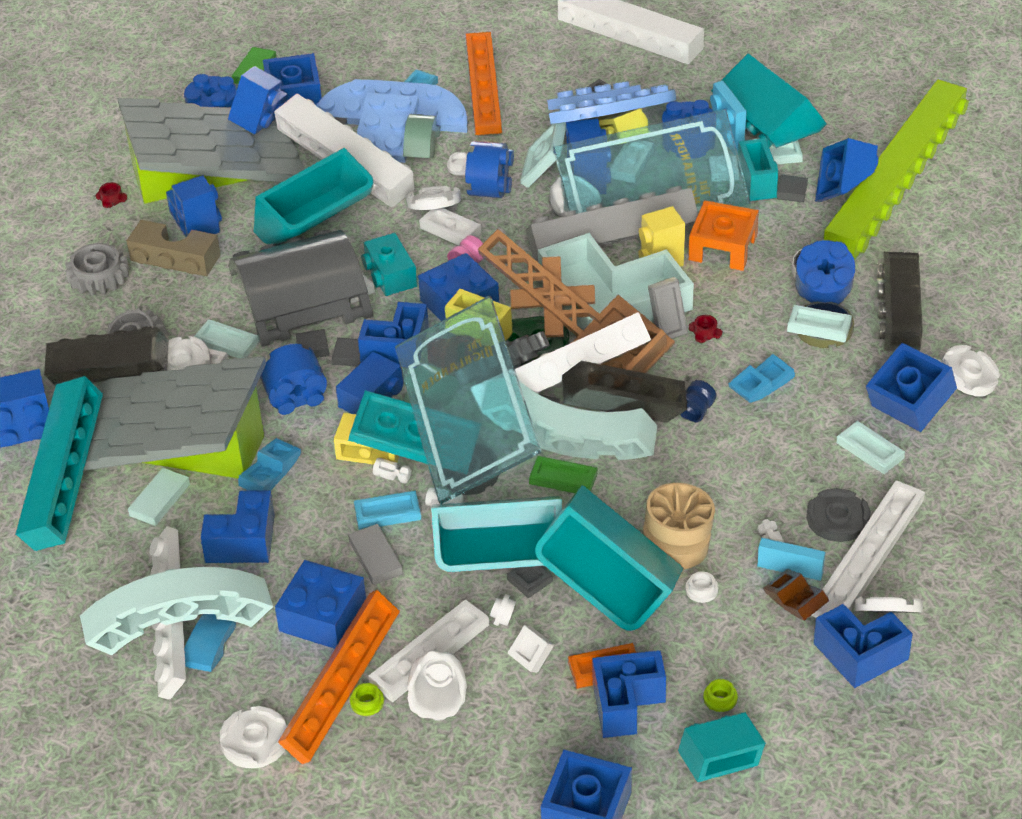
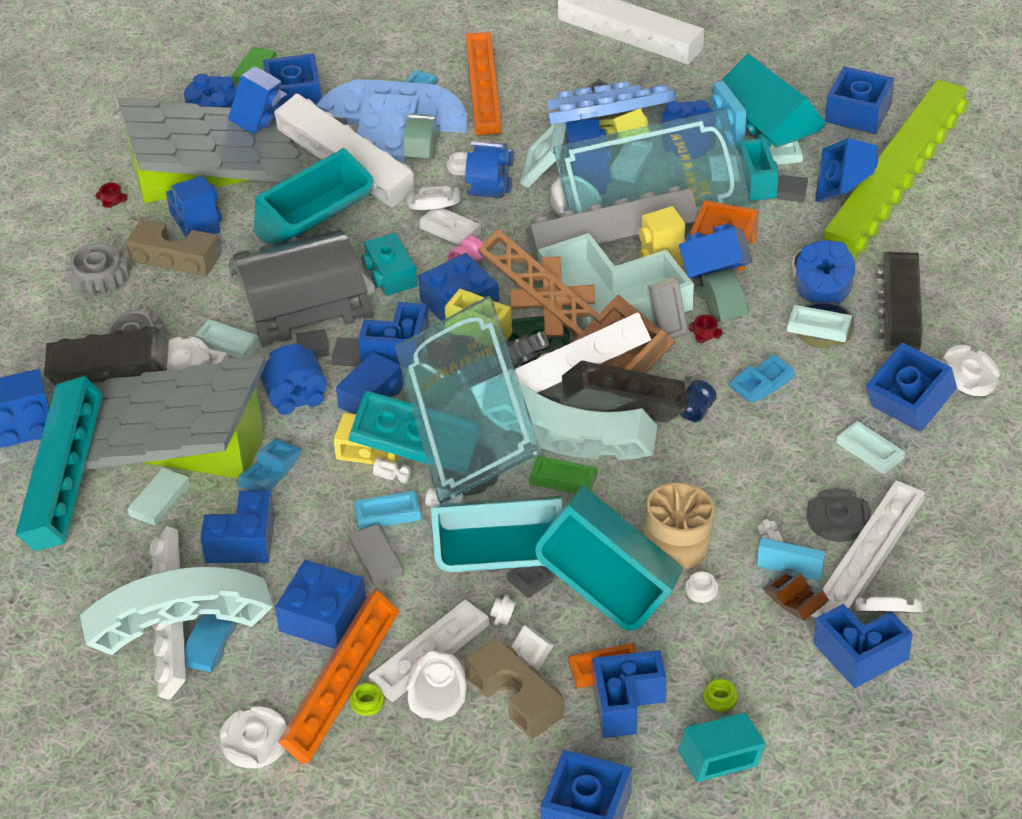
(499, 668): none -> dark tan arch
(715, 251): none -> blue brick
(723, 294): none -> sand green brick
(859, 99): none -> blue brick

